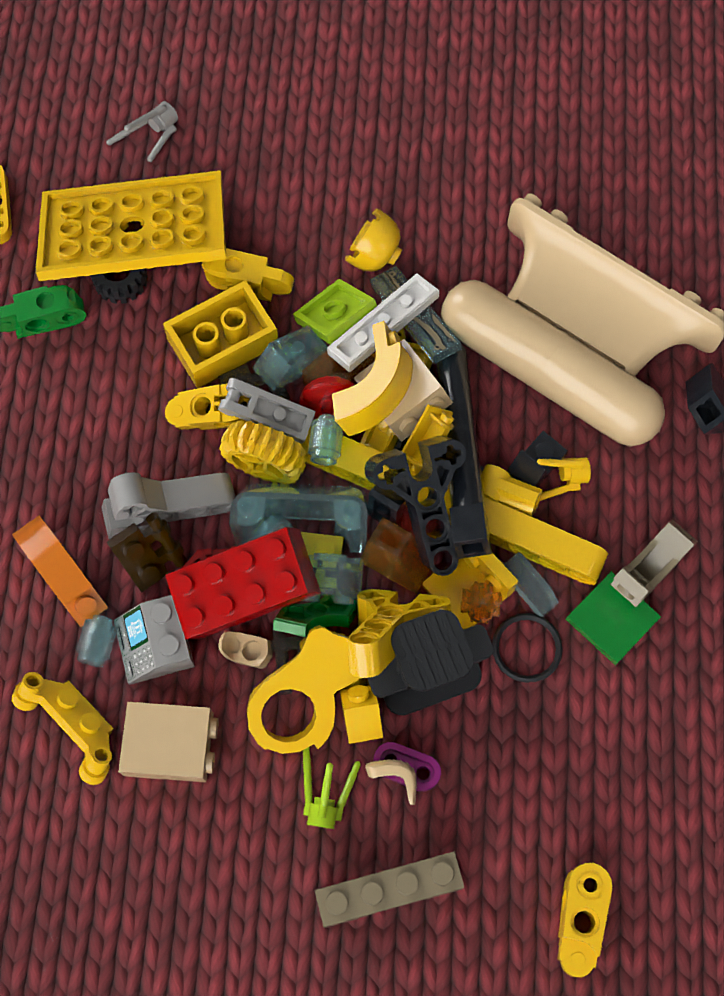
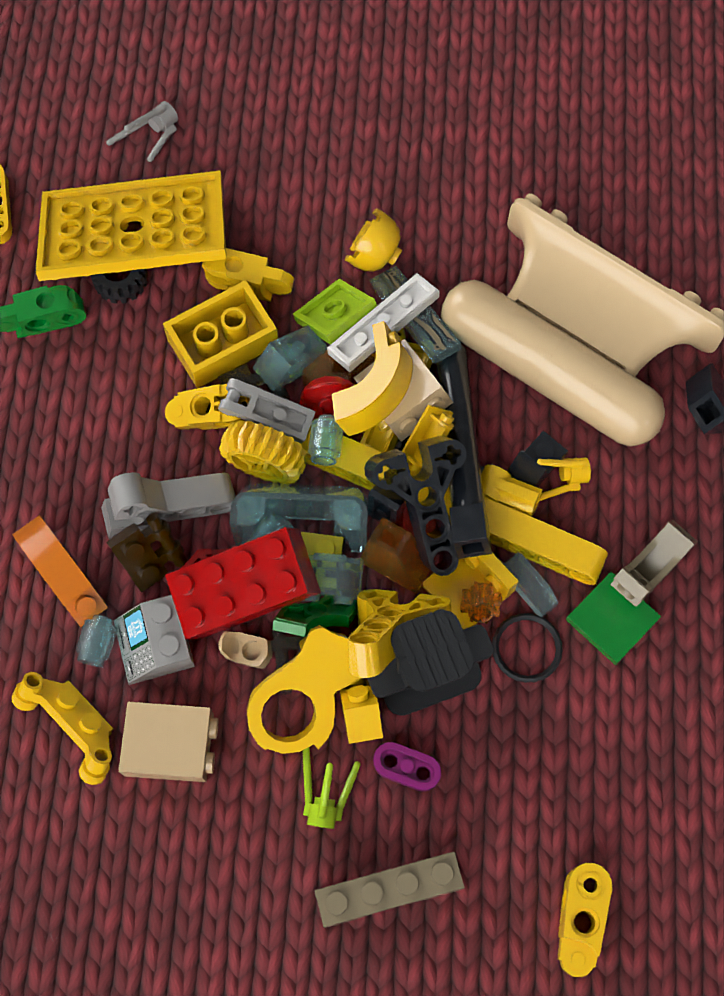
(397, 768): tan hair -> none

